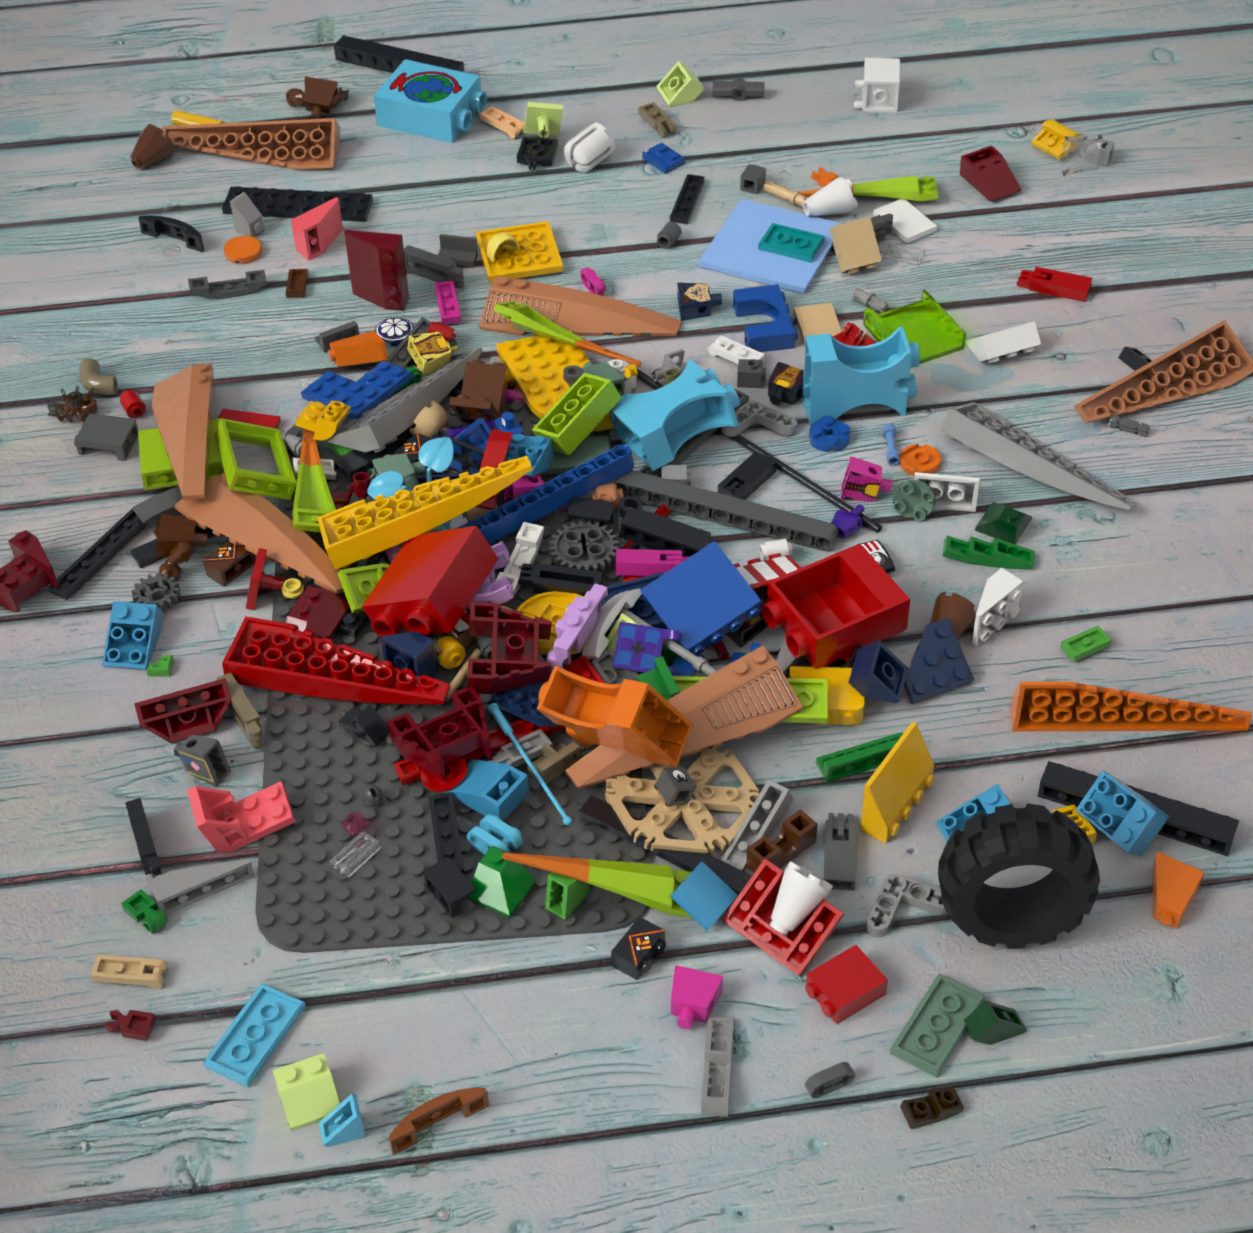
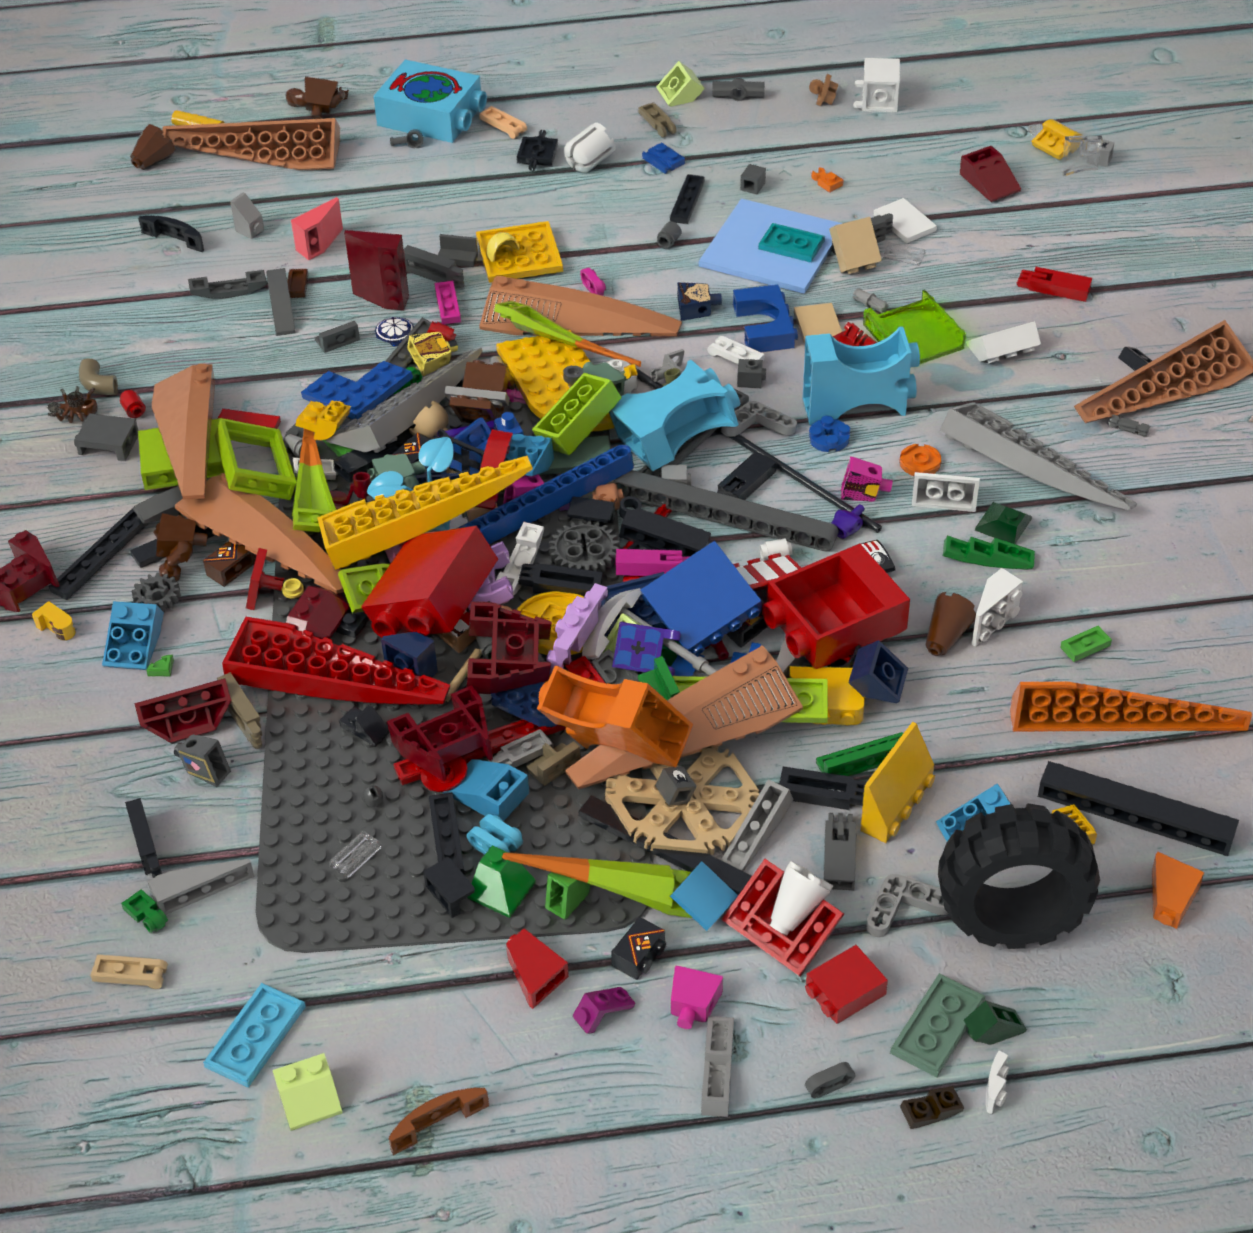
(54, 619): none -> yellow leg
(134, 1025): dark red plate -> none
(236, 823): coral bracket -> none
(242, 249): orange tile -> none
(280, 301): none -> dark grey slope
(294, 203): black plate -> none
(342, 1123): medium azure slope -> none
(355, 823): clear pink plate -> none
(358, 349): orange slope -> none
(385, 57): black brick -> none
(413, 142): none -> dark grey bar
(449, 652): yellow head -> none
(497, 398): none -> light grey plate
(508, 731): medium azure piece -> none
(535, 966): none -> red slope
(543, 119): yellowish green tile -> none
(597, 1003): none -> magenta bracket
(785, 384): torso -> none
(795, 198): tan pin -> none
(796, 836): reddish brown arch -> none
(815, 787): none -> black hinge
(825, 90): none -> medium nougat hips
(832, 199): white cone -> none
(893, 454): medium blue bar -> none
(902, 188): lime plate -> none
(914, 499): sand green dish -> none
(937, 663): dark blue plate -> none
(996, 1084): none -> white slope
(1122, 814): dark azure slope -> none

